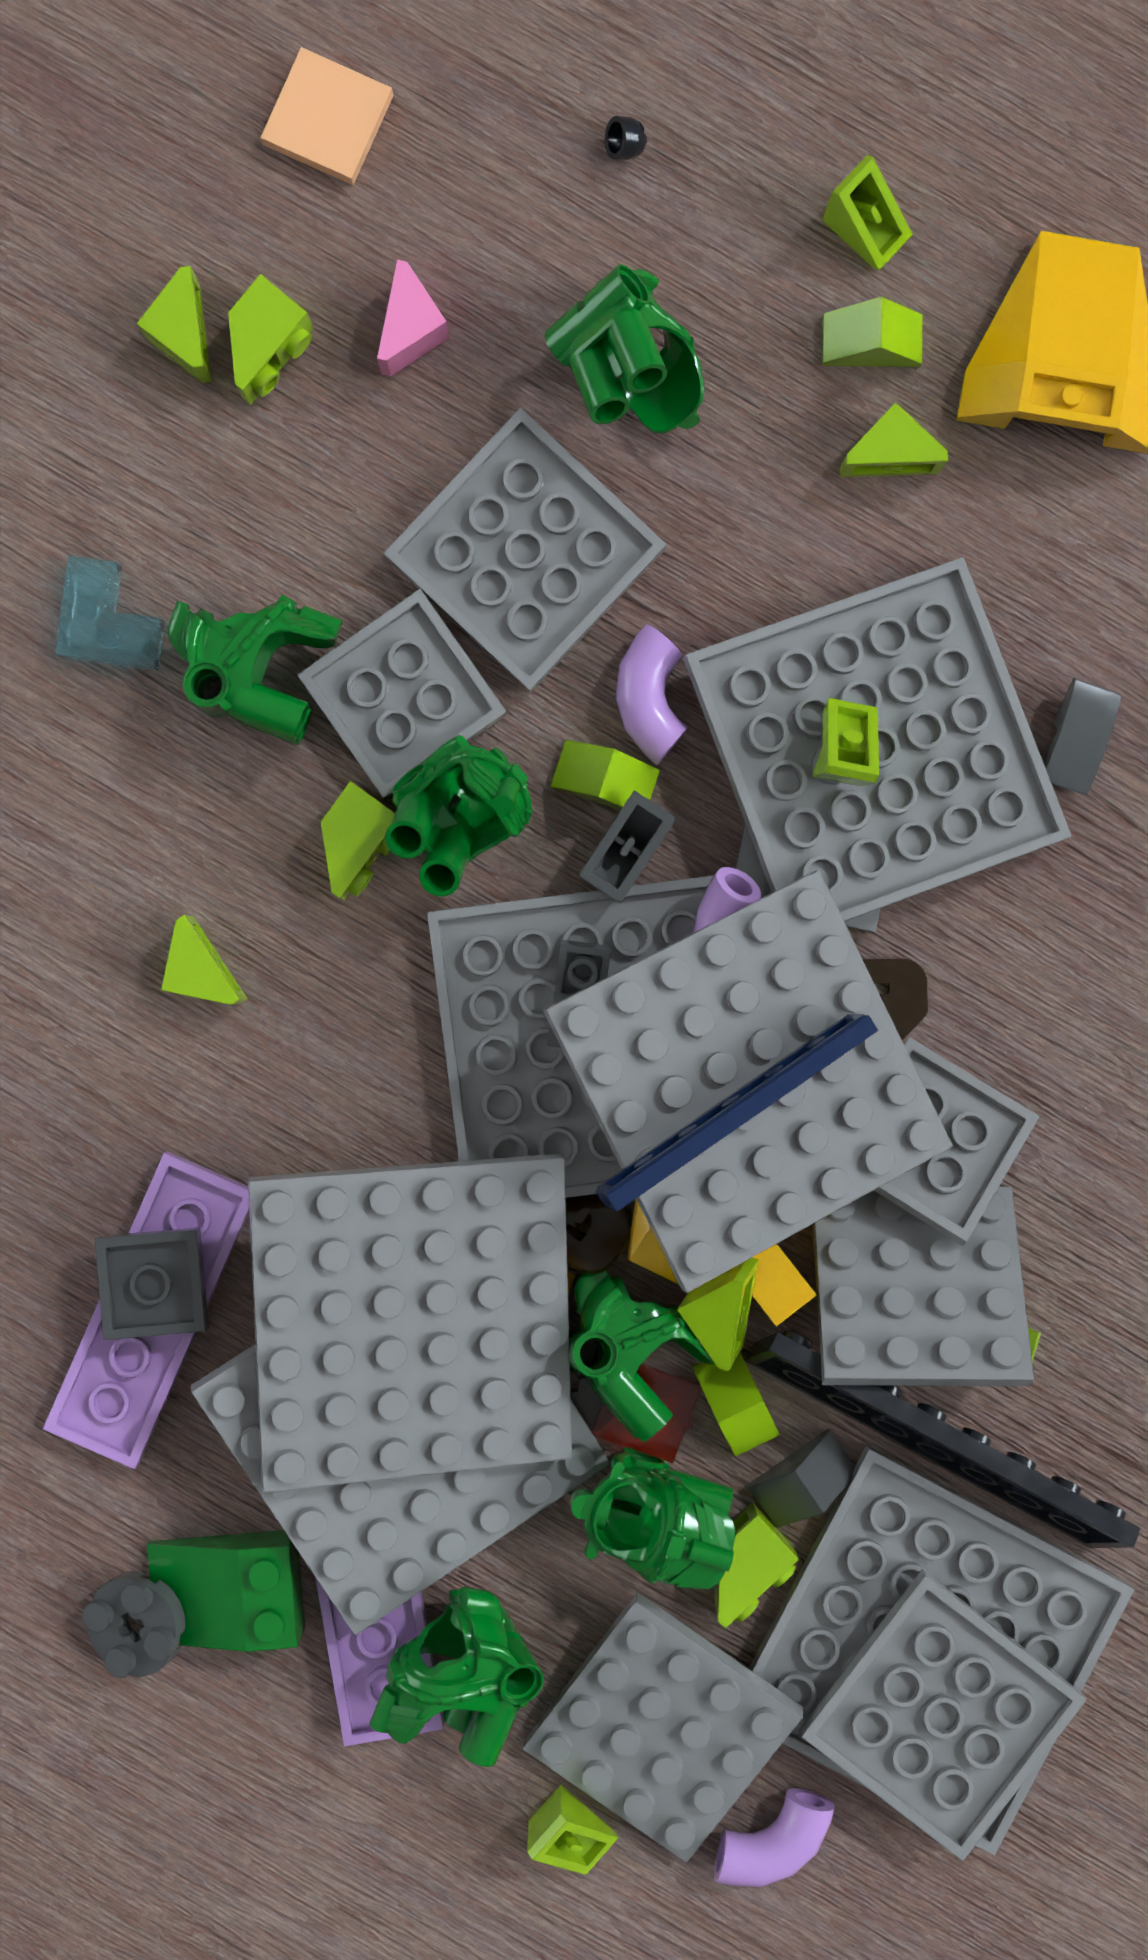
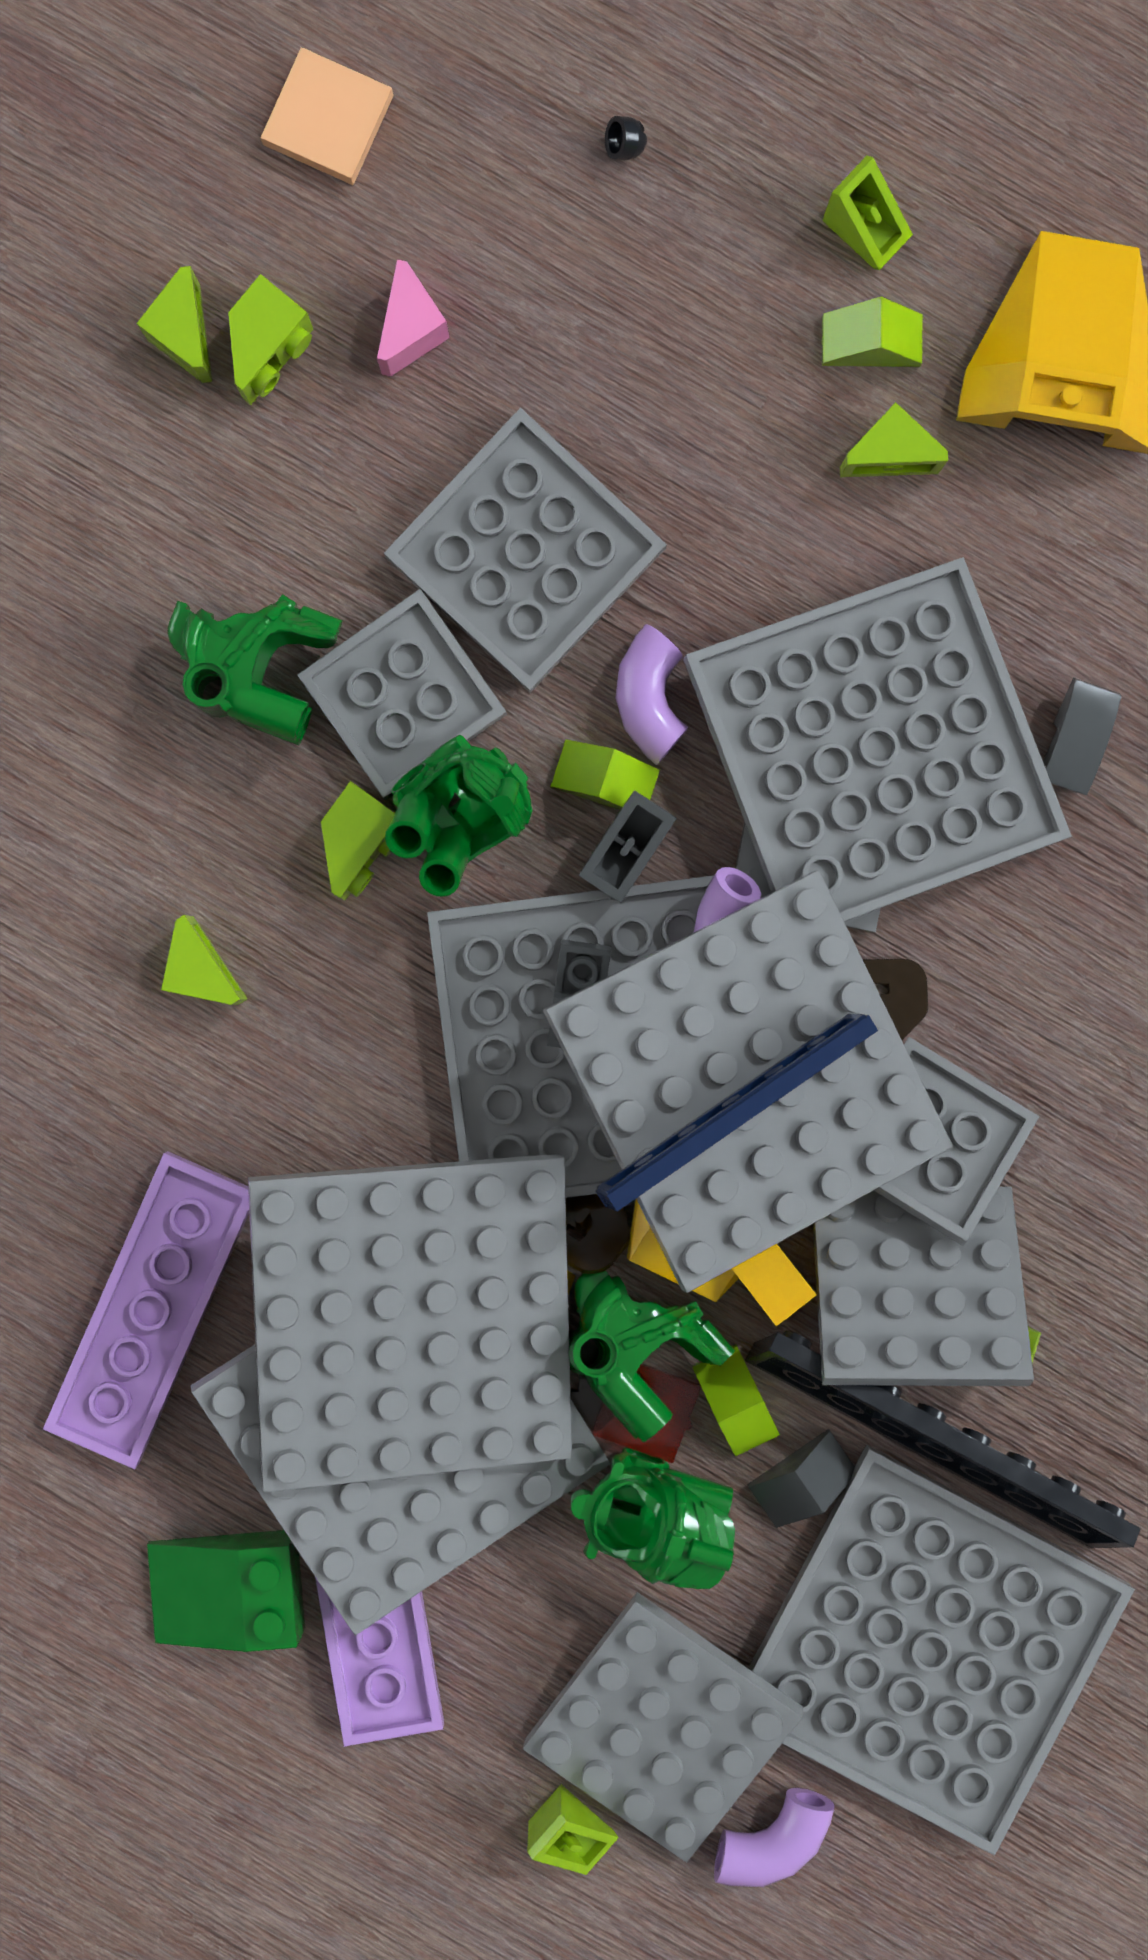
(93, 628): clear light blue plate -> none
(114, 1639): dark grey plate -> none
(151, 1283): dark grey plate -> none
(476, 1690): green helmet -> none
(617, 359): green helmet -> none
(720, 1312): lime slope -> none
(759, 1560): lime slope -> none
(849, 744): lime slope -> none
(942, 1715): light grey plate -> none

